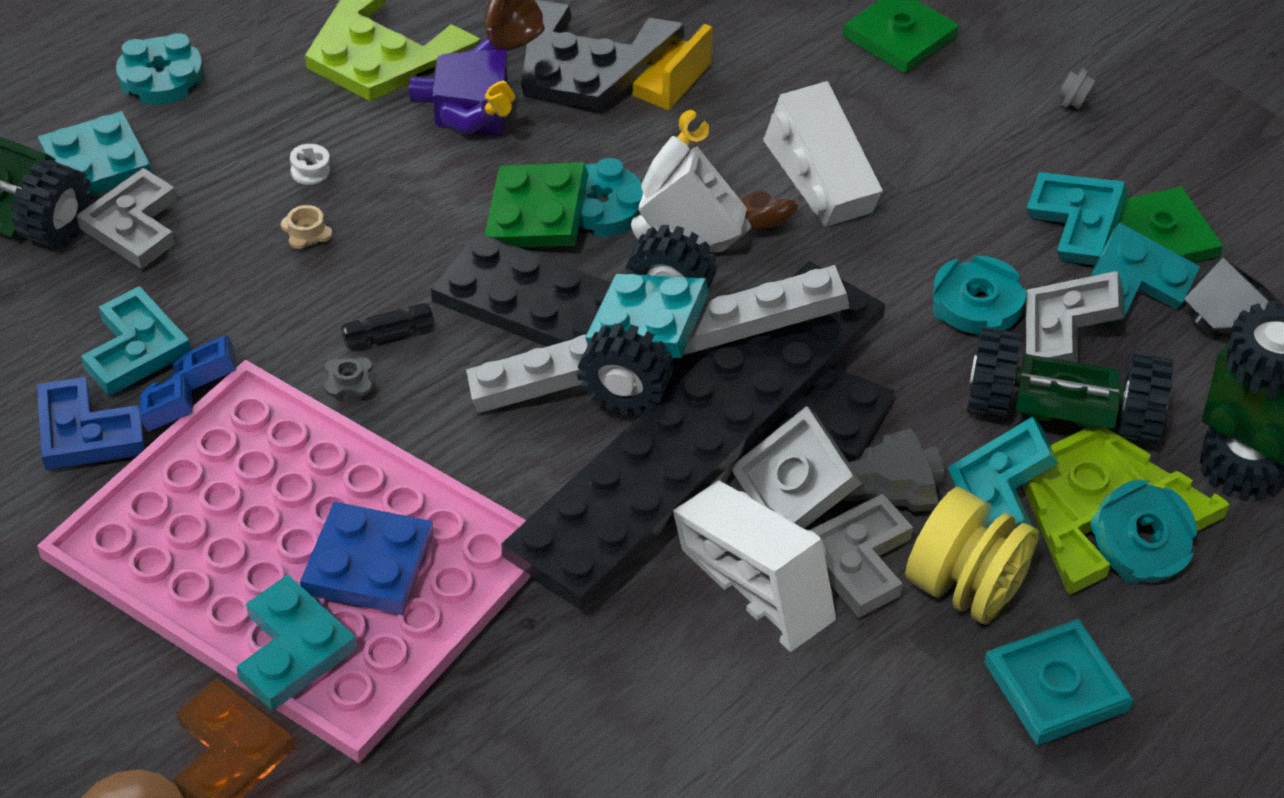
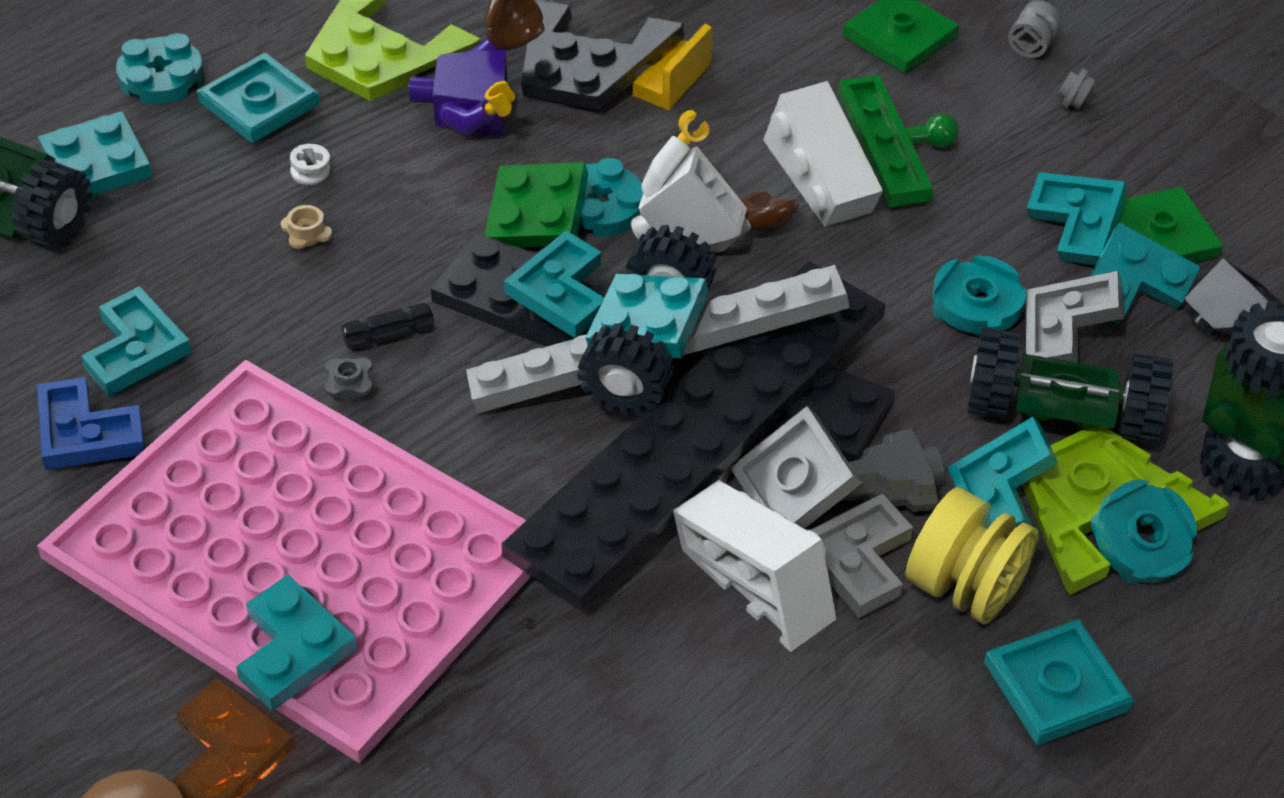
(125, 220): light grey plate -> none
(193, 369): blue tile -> none
(258, 97): none -> teal plate
(367, 557): blue plate -> none
(552, 284): none -> teal plate
(889, 143): none -> green plate
(1034, 29): none -> light grey wheel

